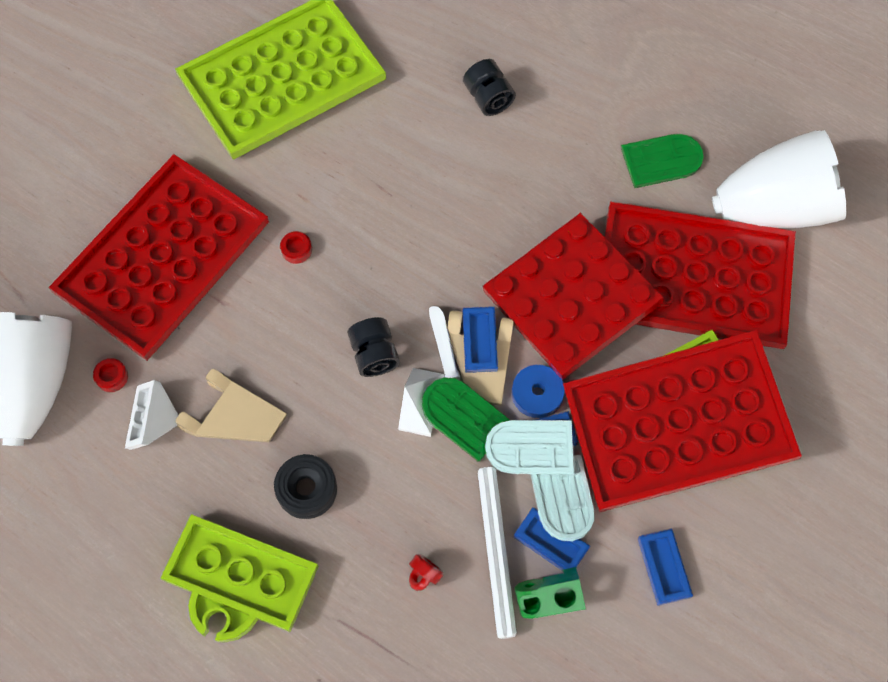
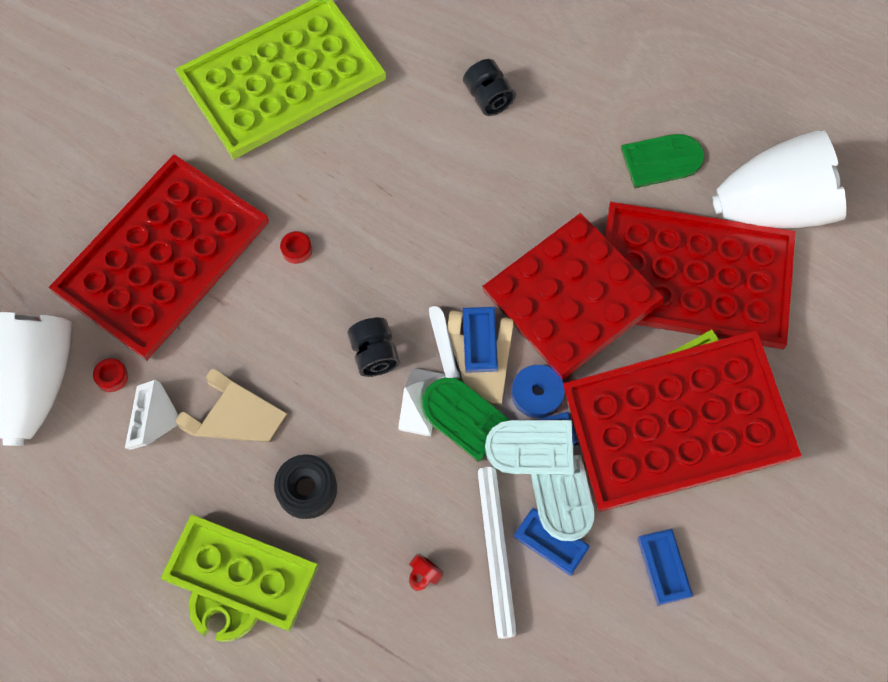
(550, 595): green leg -> none

